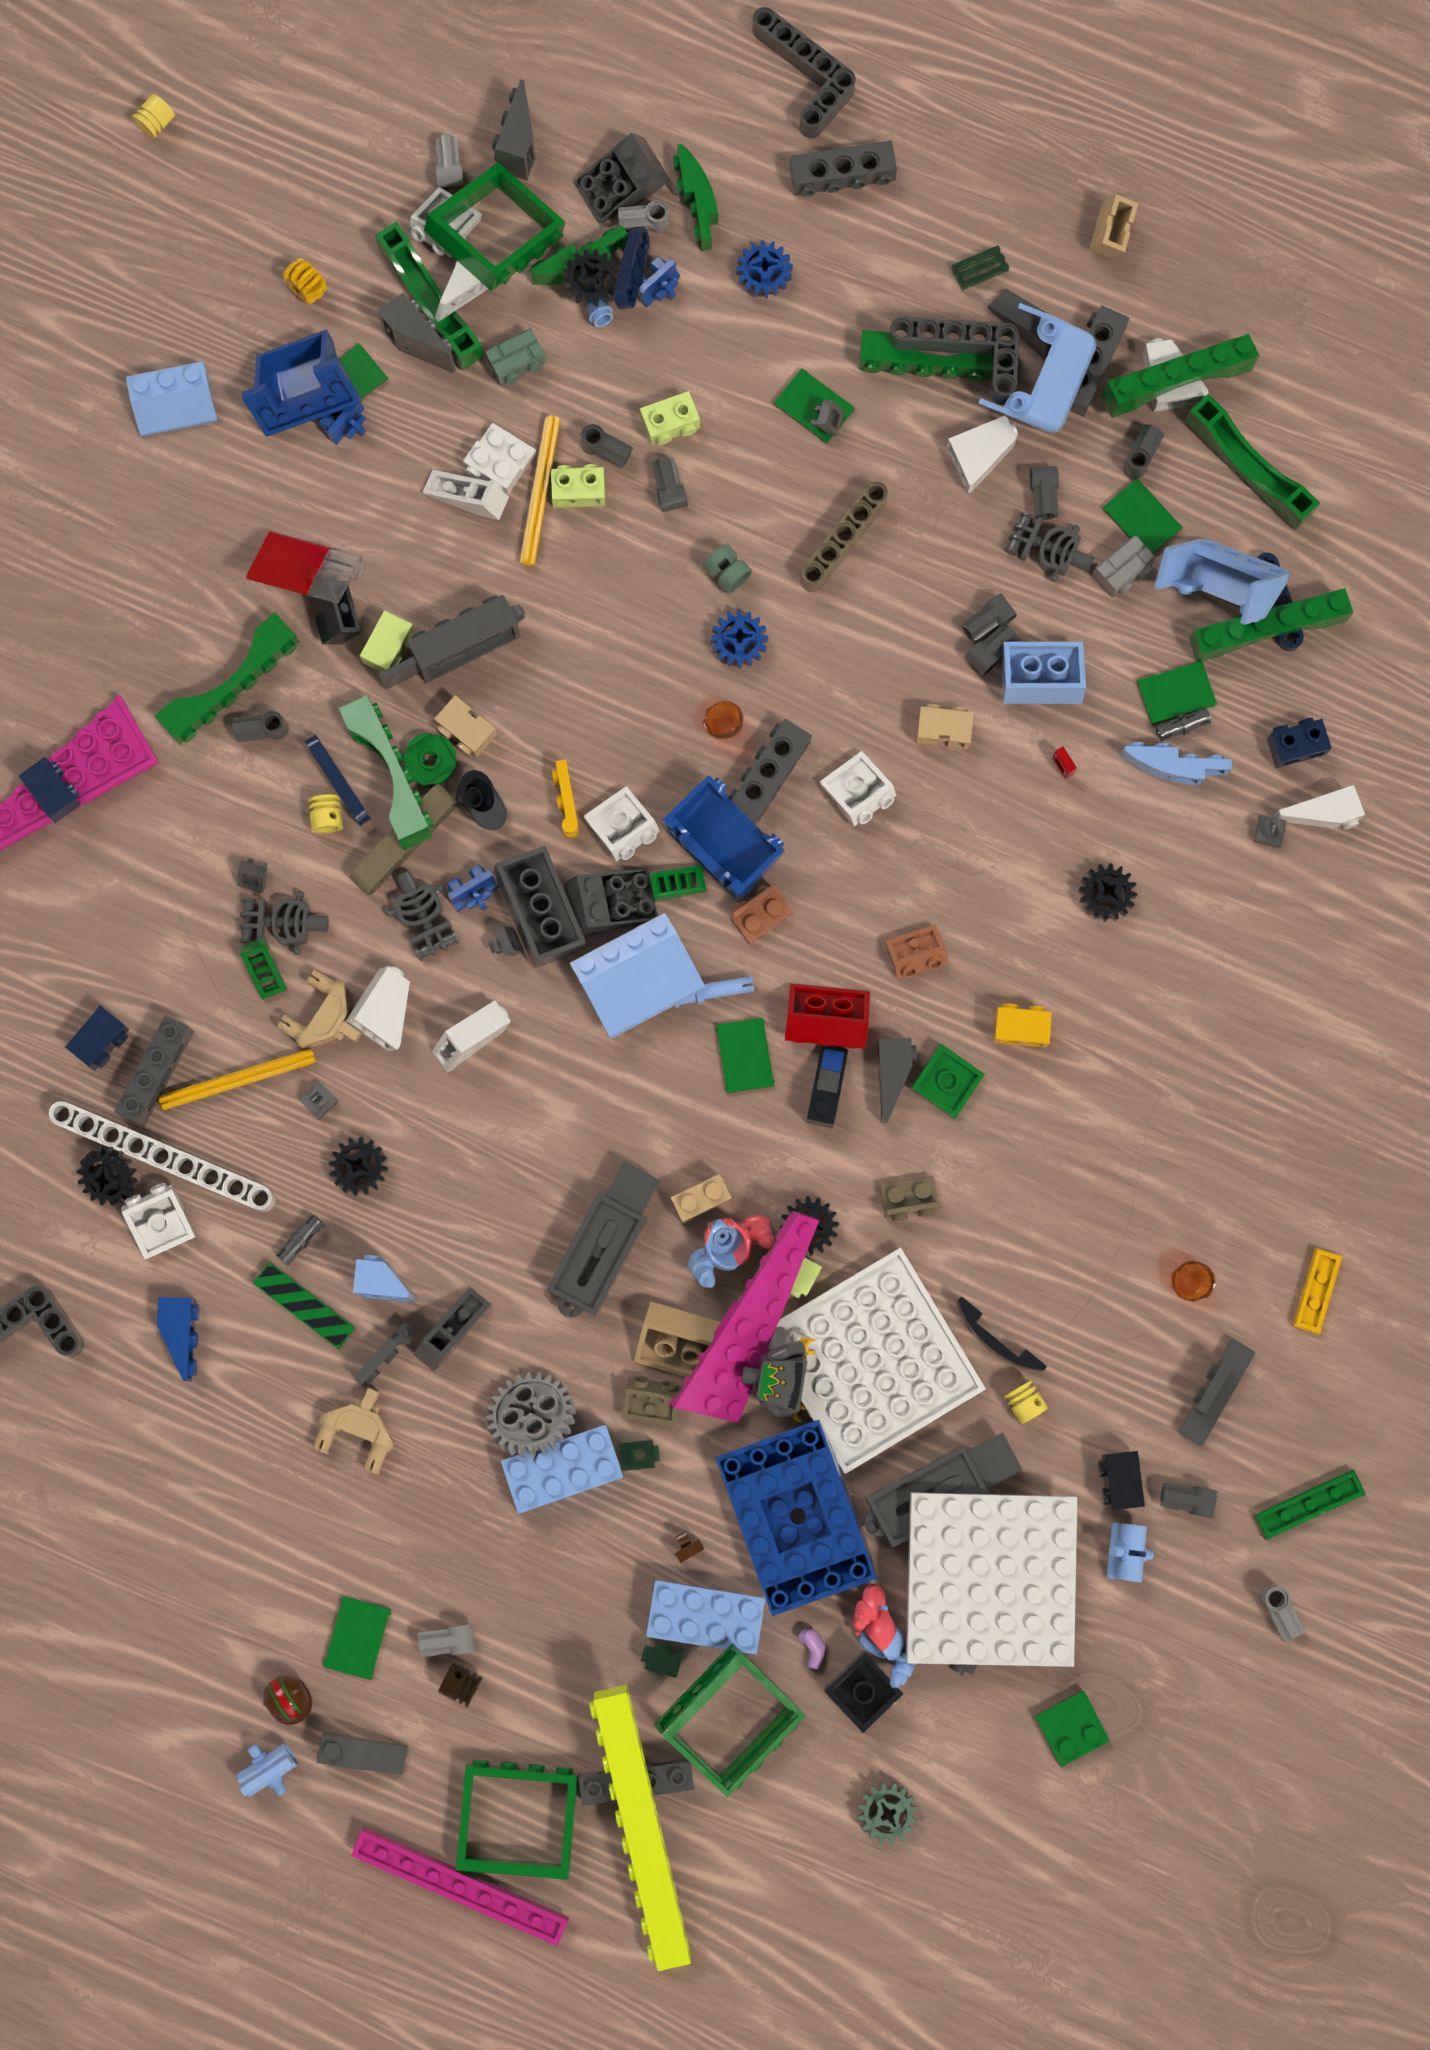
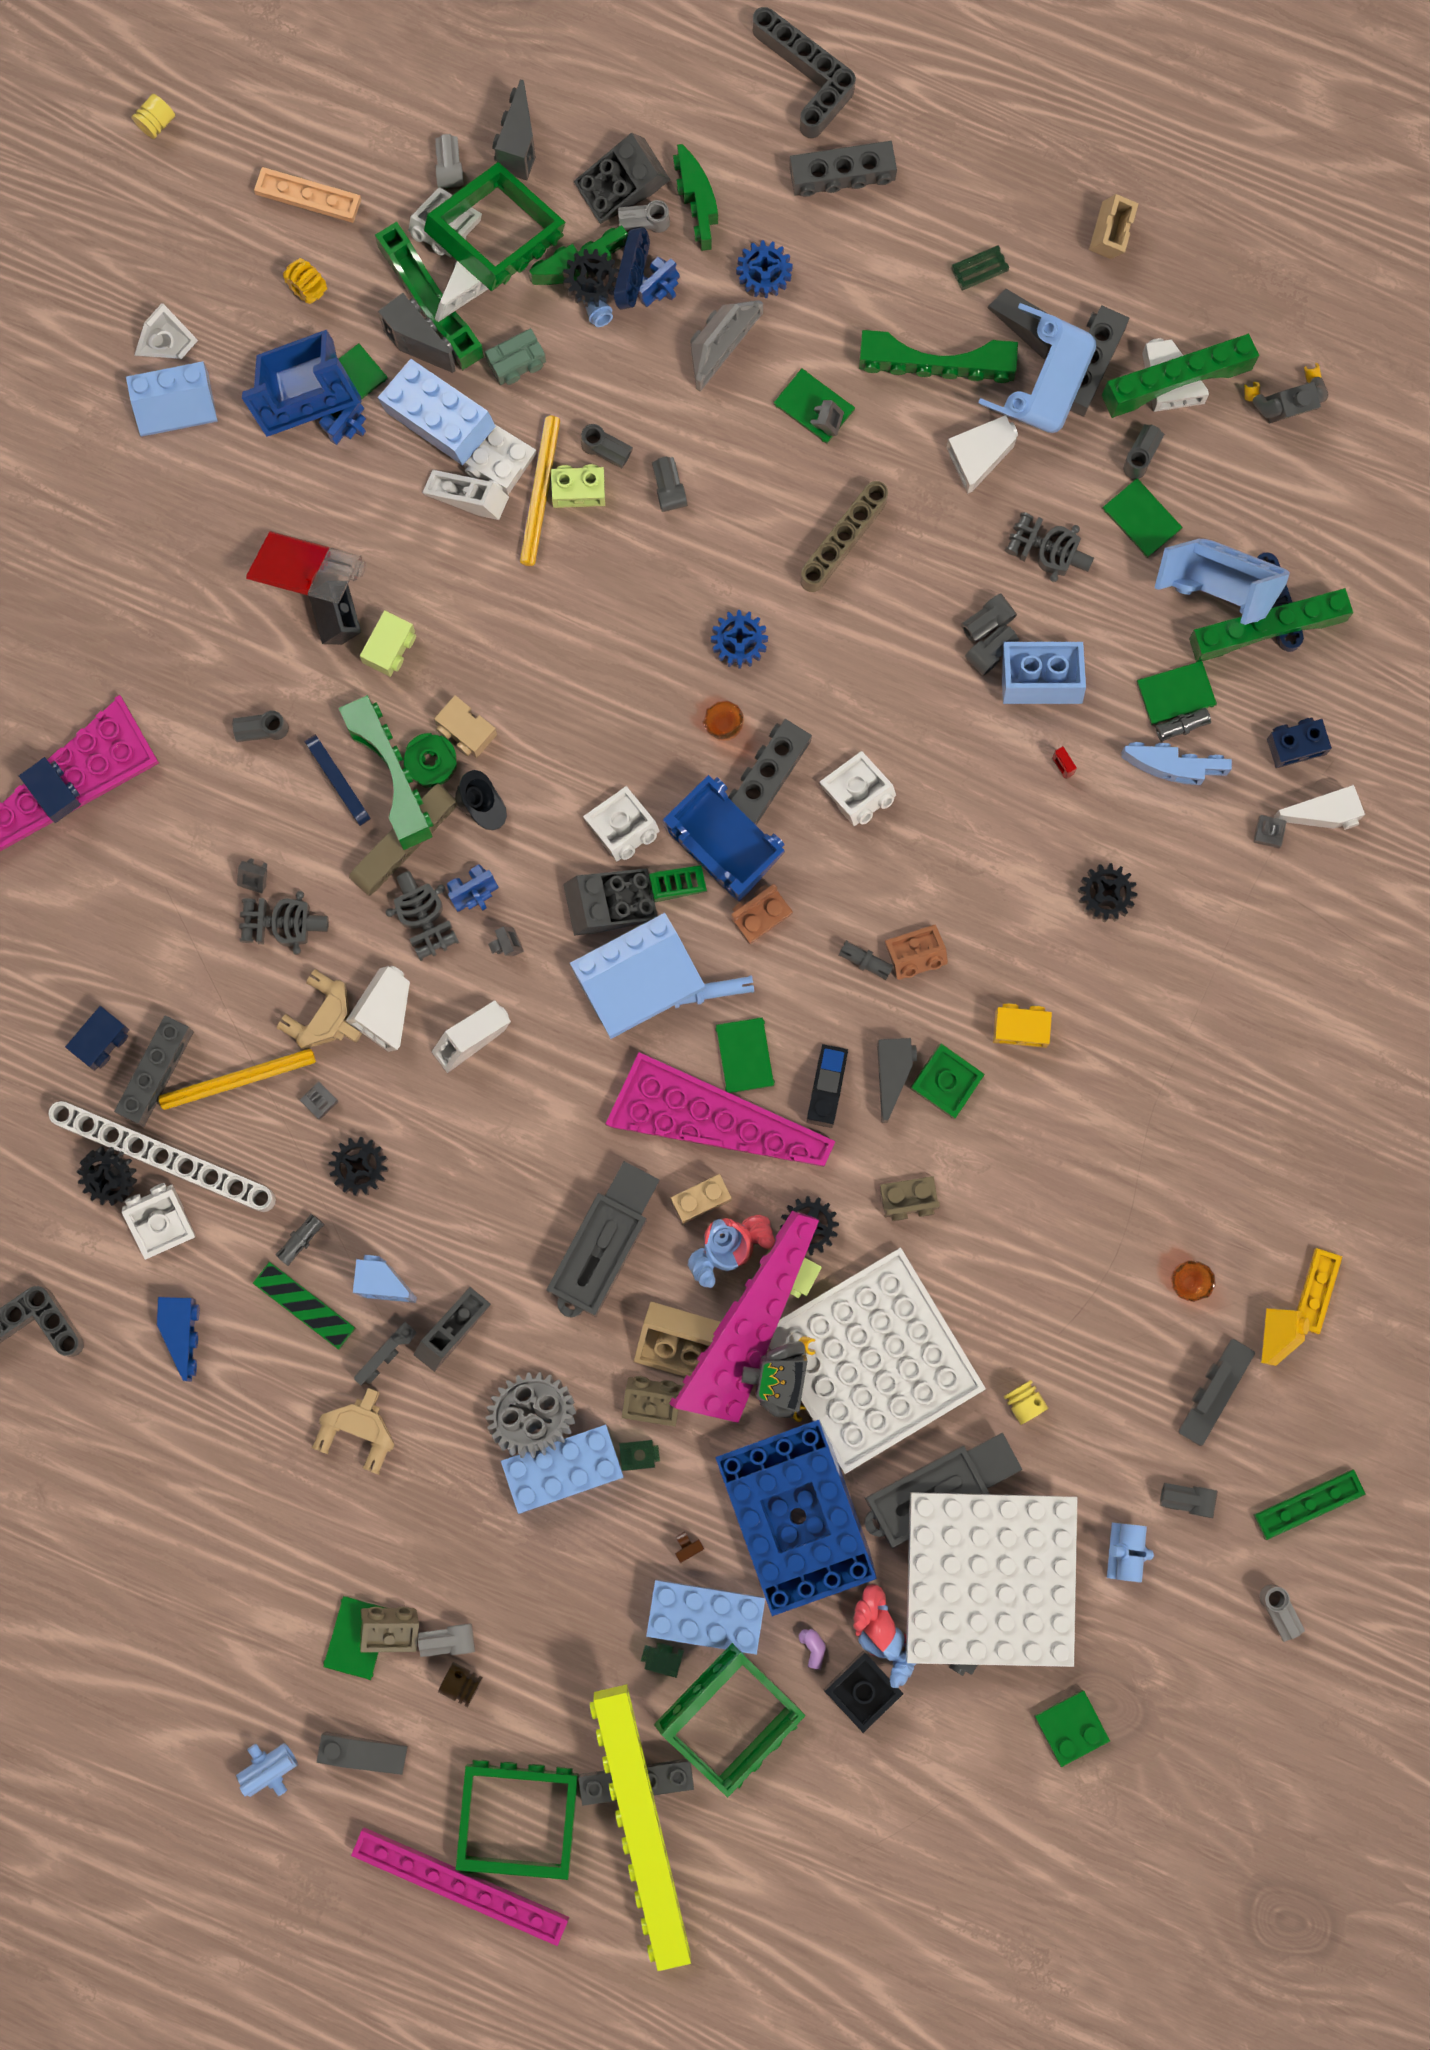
(164, 336): none -> white slope
(186, 715): green arch -> none
(256, 947): green slope -> none
(287, 1699): reddish brown helmet -> none
(307, 194): none -> light nougat plate
(325, 814): light yellow piece -> none
(389, 1629): none -> dark tan bracket
(436, 411): none -> light blue brick
(458, 641): dark grey piece -> none
(539, 906): dark grey slope -> none
(565, 800): yellow plate -> none
(670, 419): yellowish green brick -> none
(683, 1108): none -> dark pink wing
(721, 337): none -> light grey wedge
(734, 575): sand green wheel -> none
(827, 1016): red slope -> none
(865, 960): none -> dark grey pin
(899, 1806): sand green gear -> none
(944, 726): tan brick -> none
(965, 344): dark grey beam -> none
(971, 1315): black slope -> none
(1044, 484): dark grey piece -> none
(1122, 1480): black brick -> none
(1124, 566): light grey brick -> none
(1278, 490): green arch -> none
(1282, 1334): none -> yellow slope
(1290, 401): none -> dark grey torso

